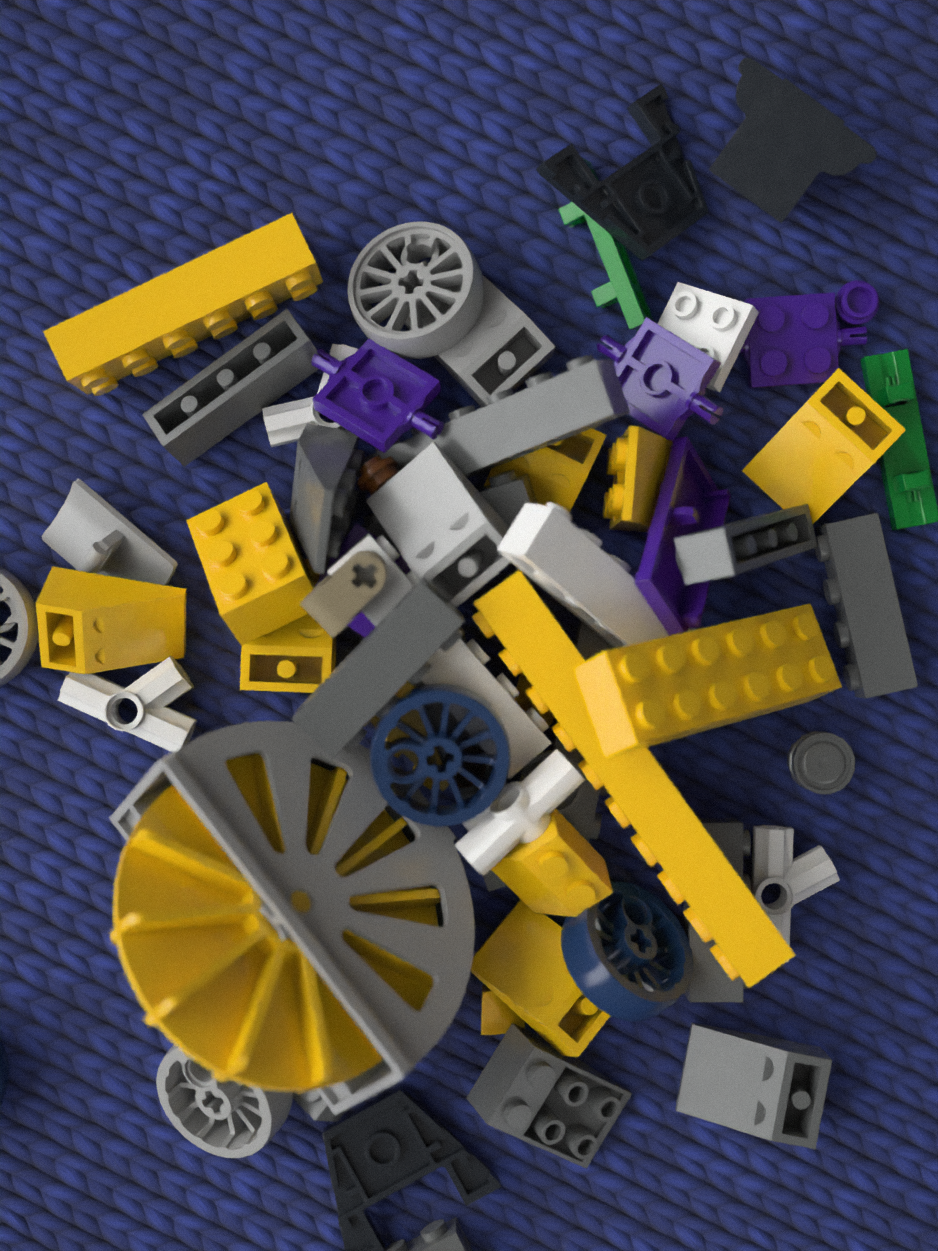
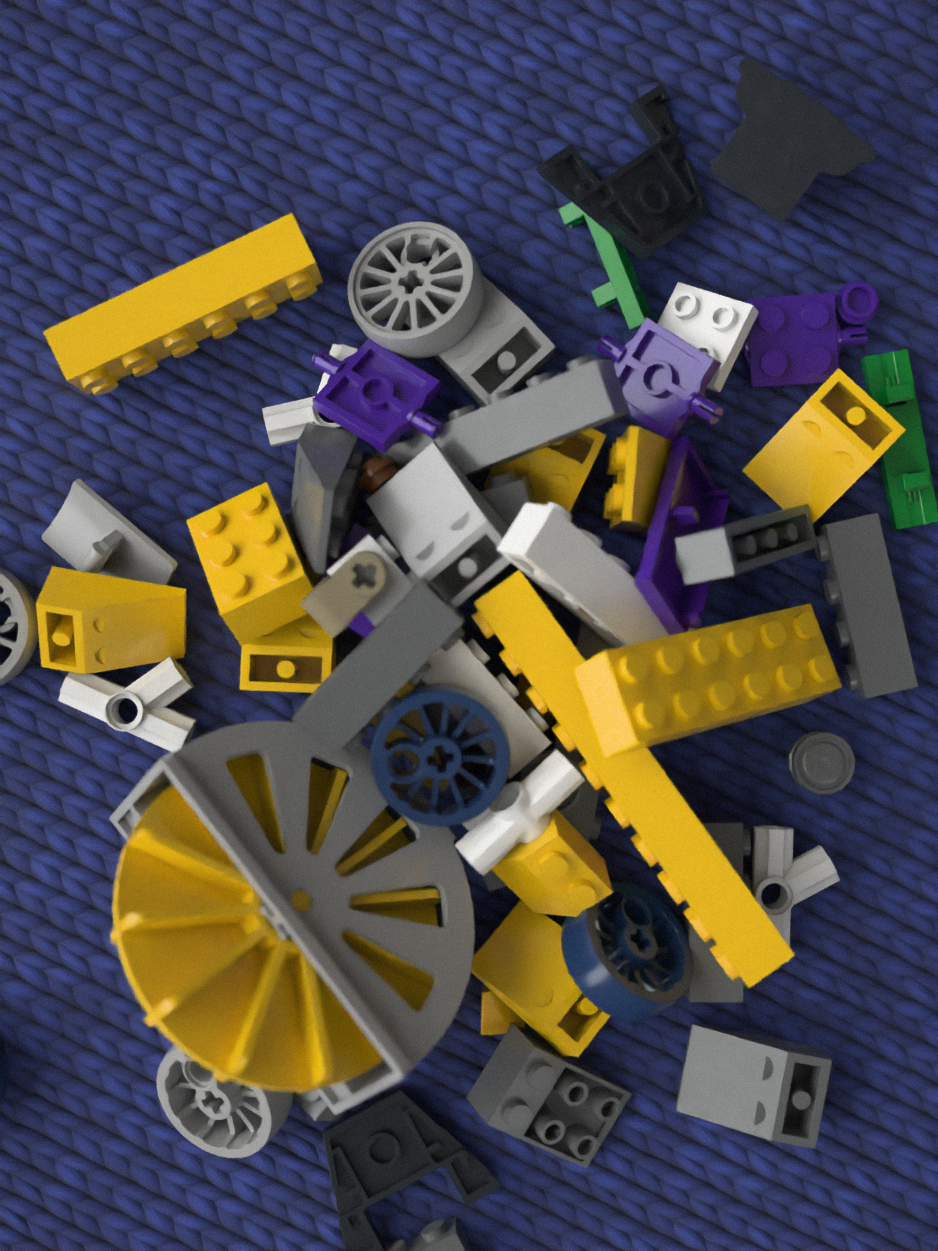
(233, 389): dark grey brick -> none

